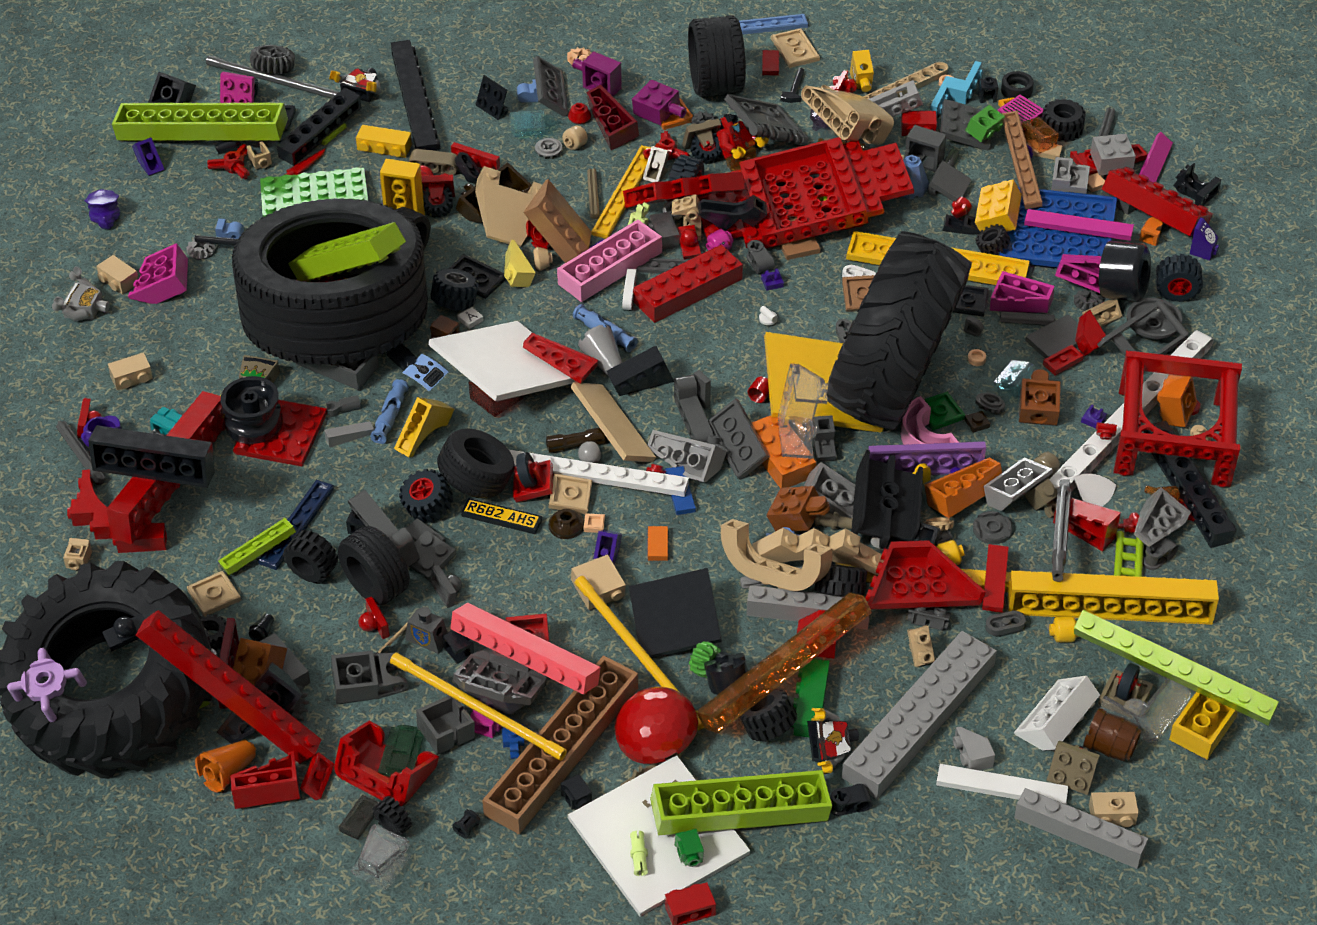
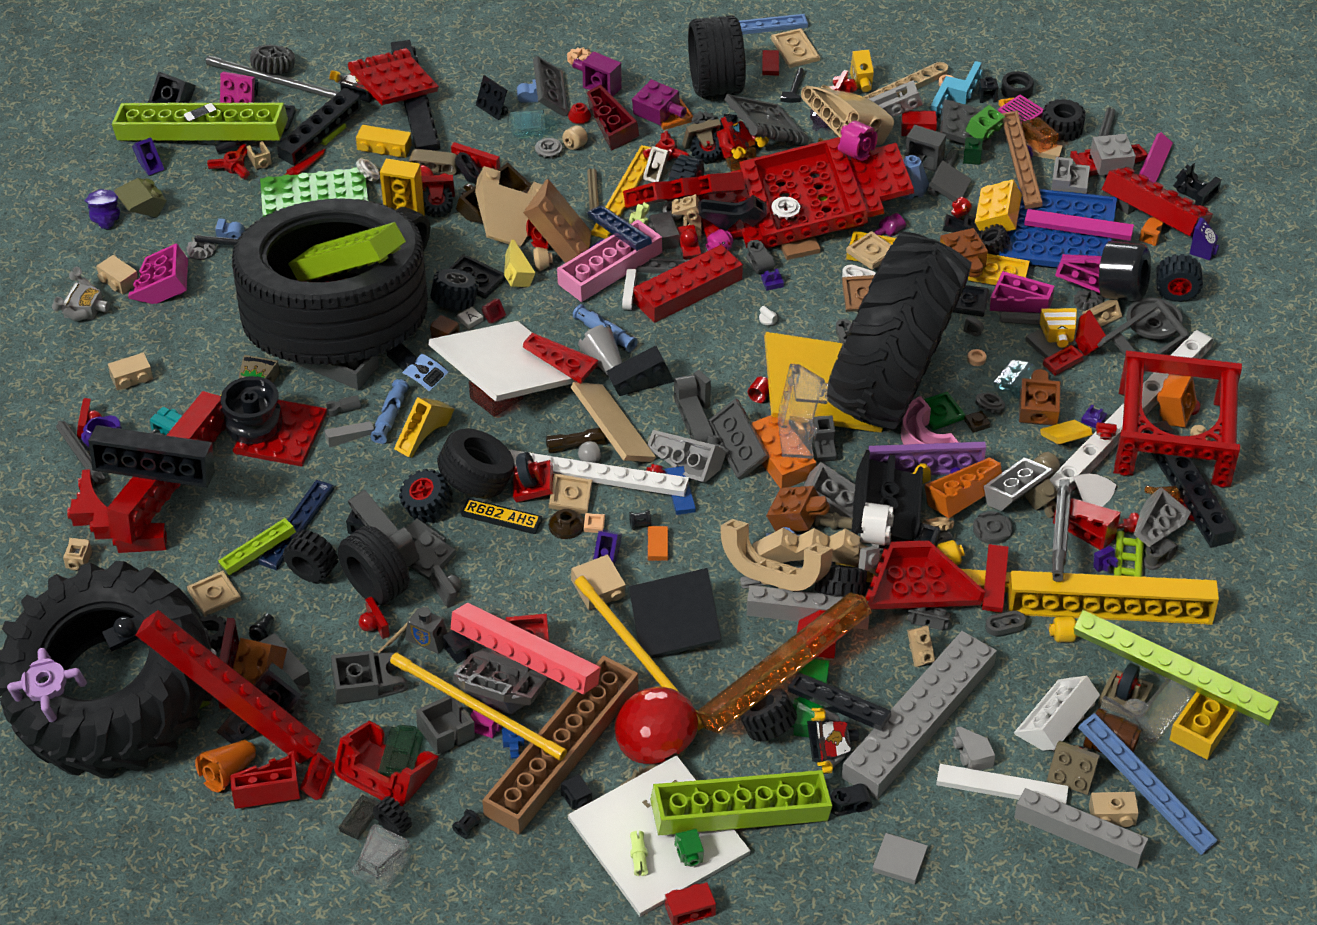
(141, 197): none -> olive slope
(199, 111): none -> sticker
(368, 169): none -> white gear
(391, 79): none -> red hinge
(493, 310): none -> dark red tile
(619, 227): none -> dark blue tile
(644, 515): none -> black bush
(702, 653): bright green gear -> none
(724, 670): black brick -> none
(790, 203): none -> white gear
(839, 701): none -> black plate
(857, 140): none -> dark pink brick
(869, 250): none -> tan tile
(869, 557): none -> light grey plate
(877, 524): none -> white brick
(891, 225): none -> magenta piece
(900, 858): none -> light grey tile
(970, 246): none -> dark orange brick
(972, 151): none -> dark green brick
(1059, 325): none -> yellow torso
(1066, 432): none -> yellow tile
(1095, 182): light nougat tile -> none
(1105, 559): none -> dark purple tile
(1147, 784): none -> medium blue tile

